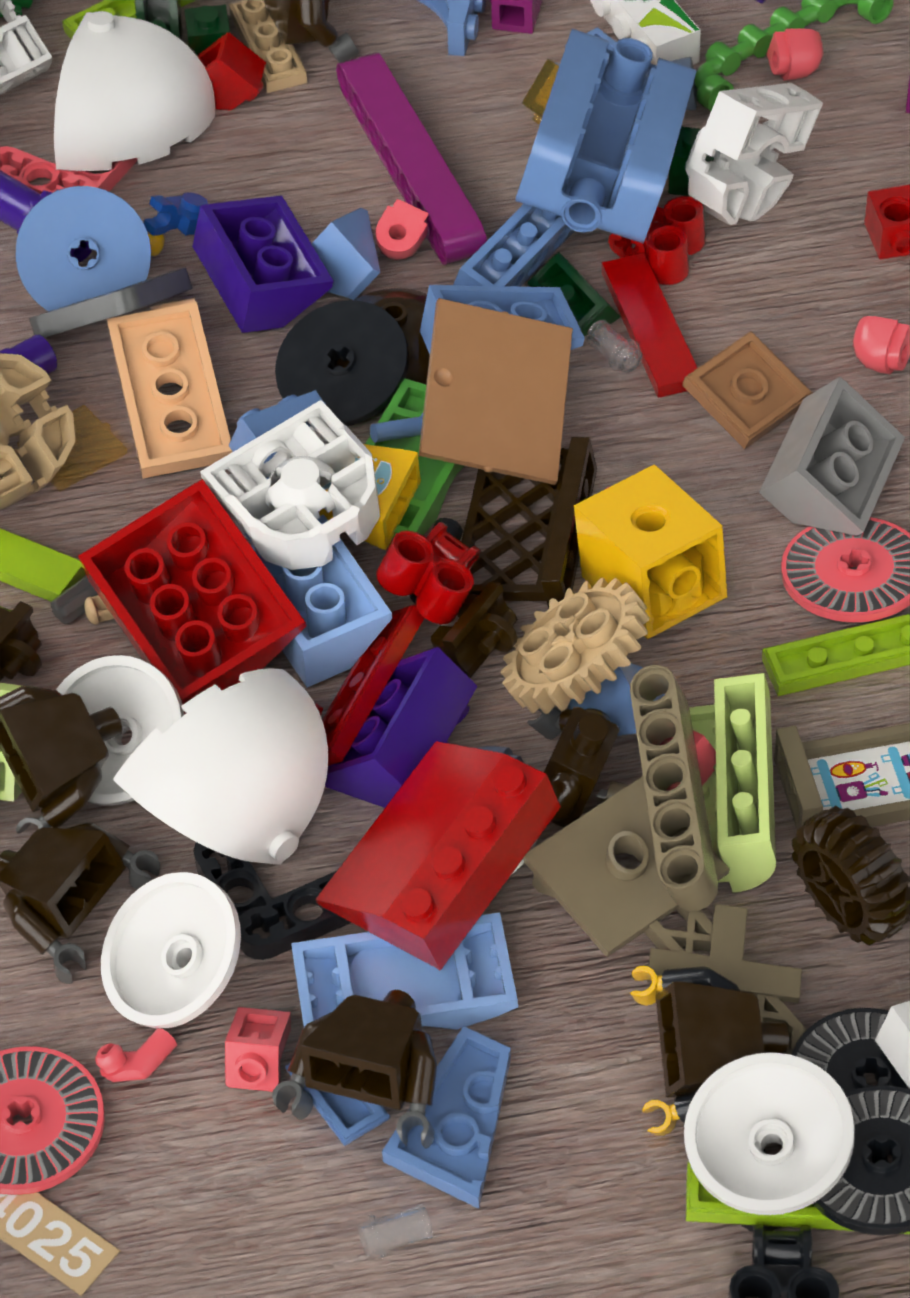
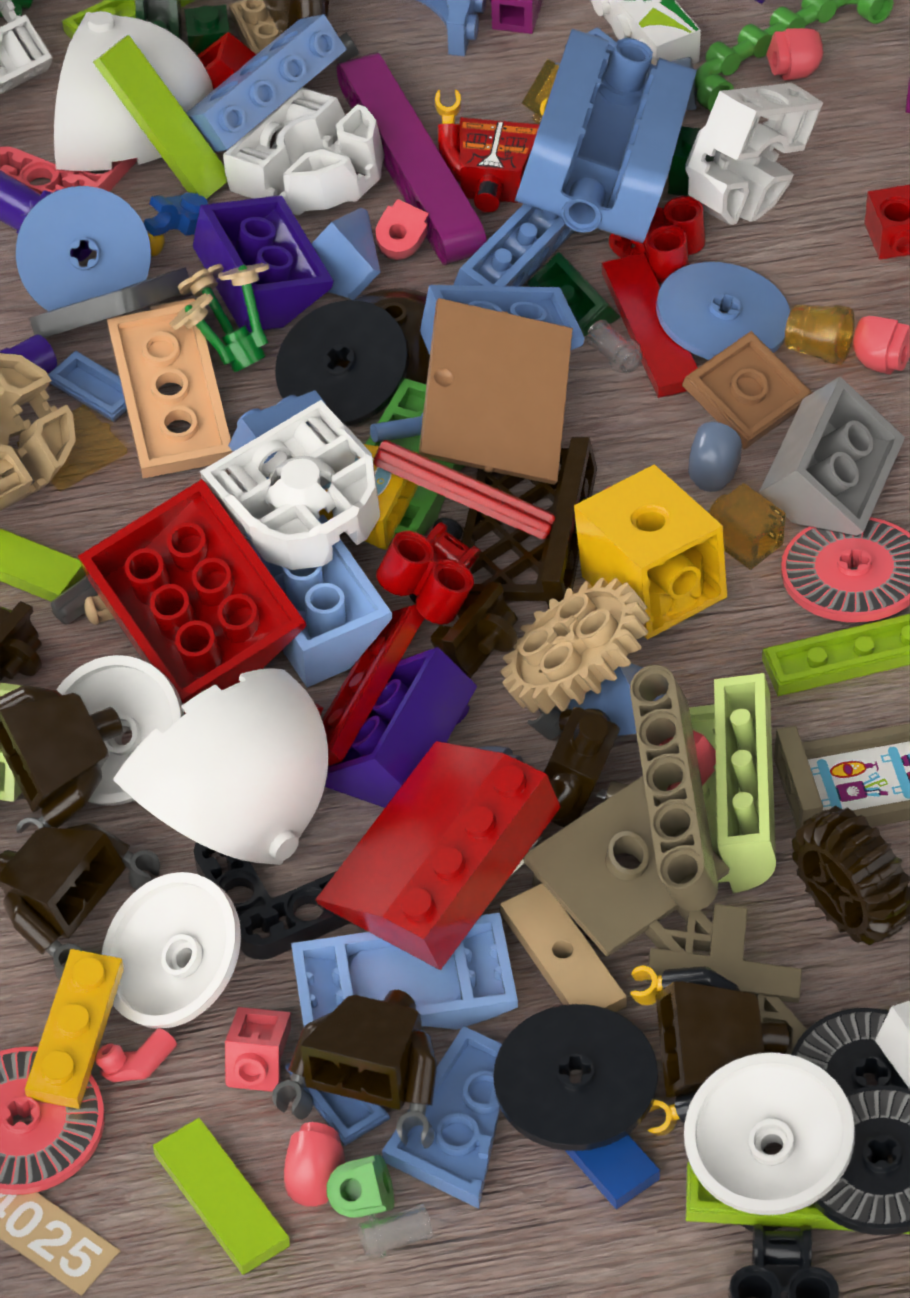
(74, 1029): none -> yellow plate
(90, 385): none -> medium blue tile
(161, 118): none -> lime tile
(221, 1196): none -> lime tile
(240, 346): none -> plant
(266, 81): none -> medium blue brick
(304, 154): none -> white connector
(310, 1161): none -> coral piece
(361, 1187): none -> bright green piece
(464, 489): none -> axle
(485, 154): none -> red torso
(551, 935): none -> tan tile
(614, 1087): none -> black piece
(618, 1170): none -> blue tile
(696, 294): none -> medium blue piece
(714, 456): none -> sand blue piece
(750, 525): none -> clear yellow brick
(821, 331): none -> clear yellow piece

